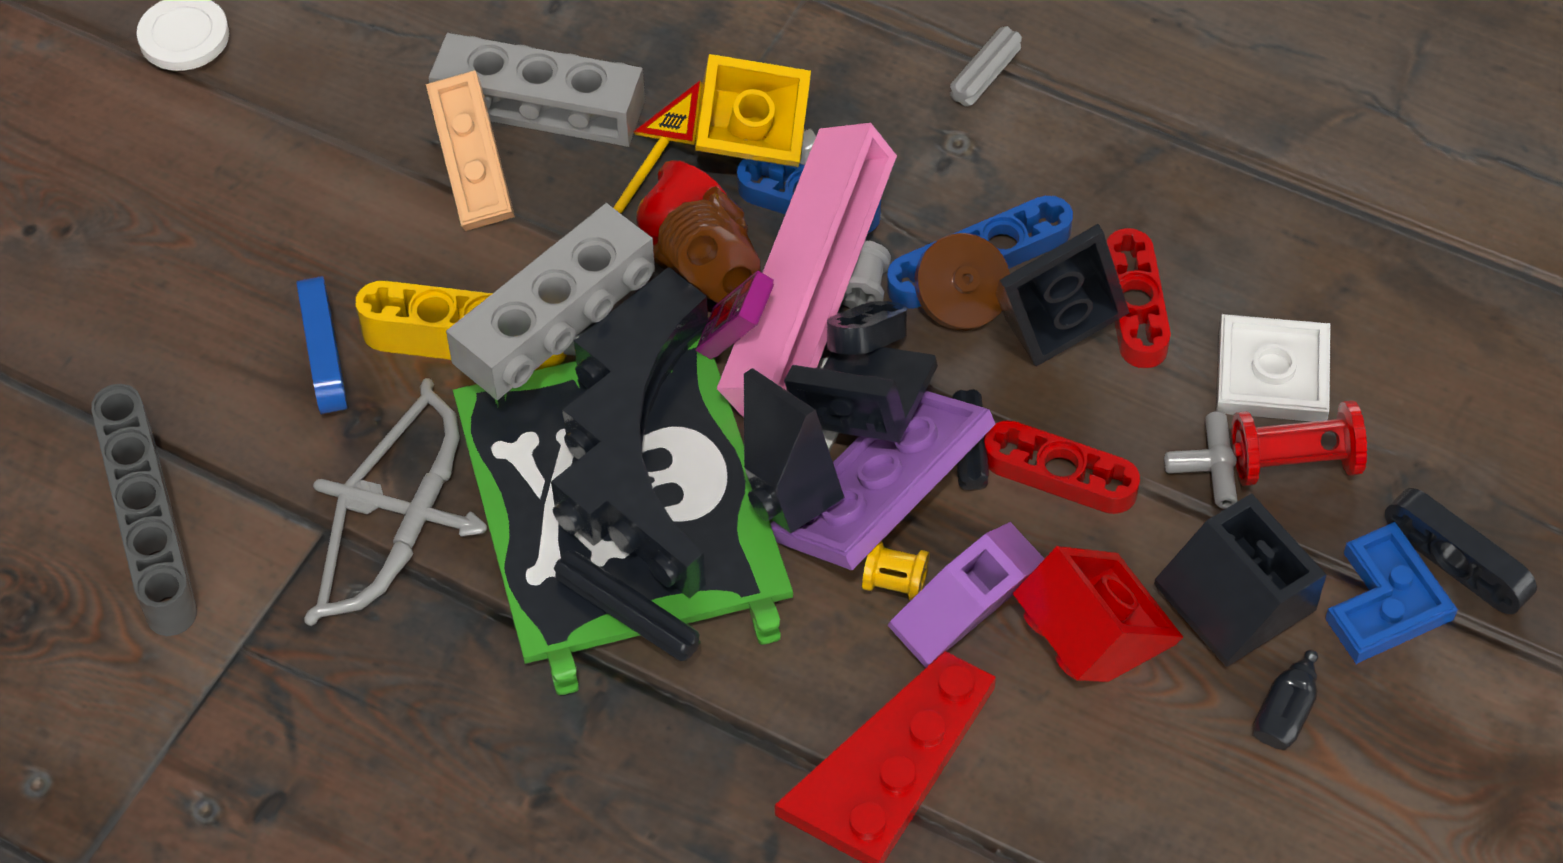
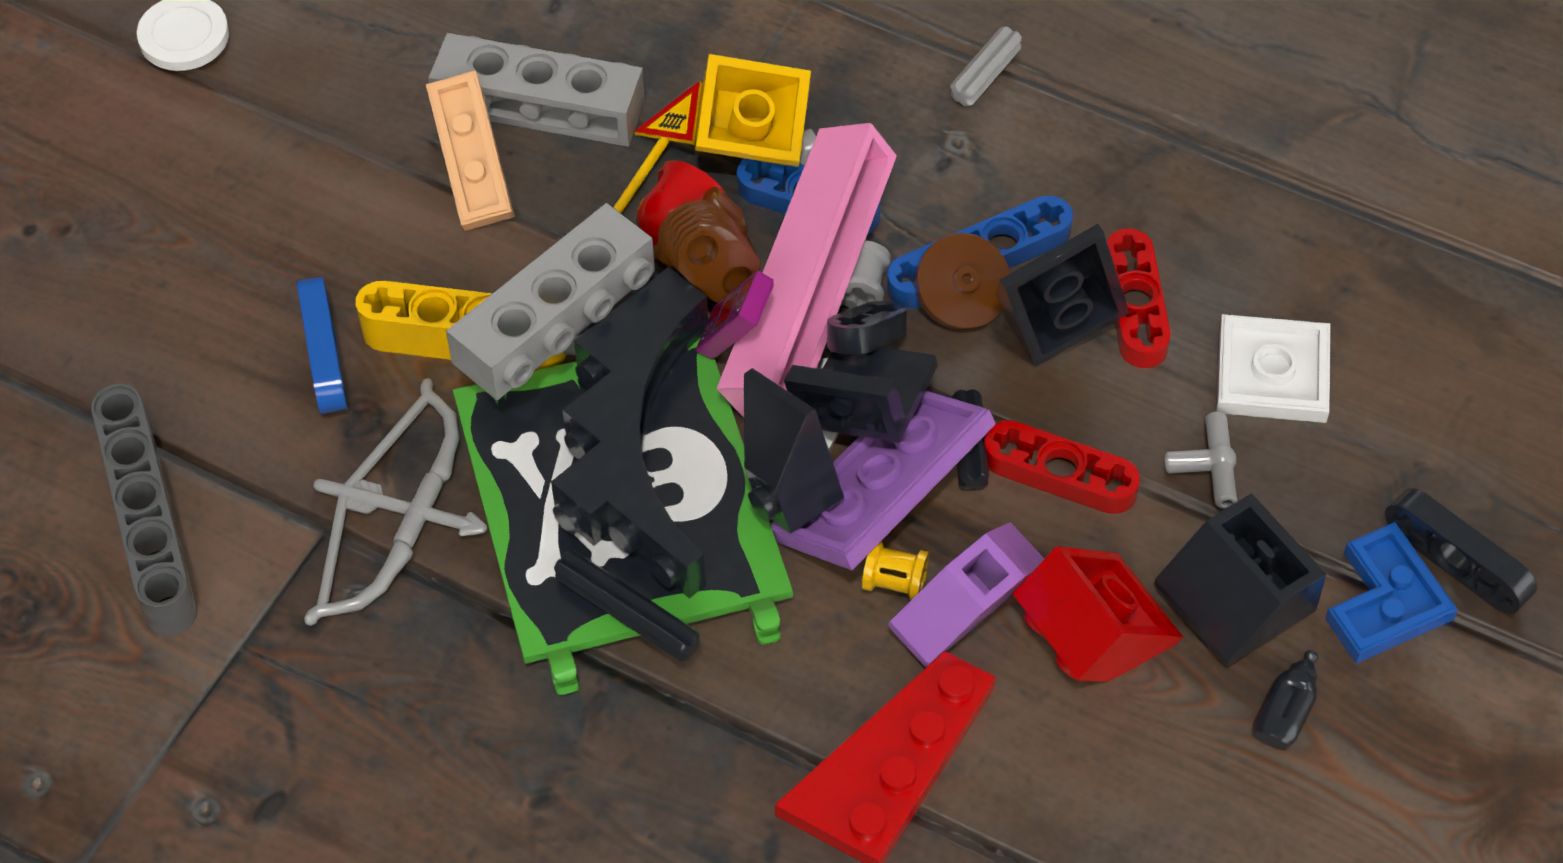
(1298, 443): red hose -> none

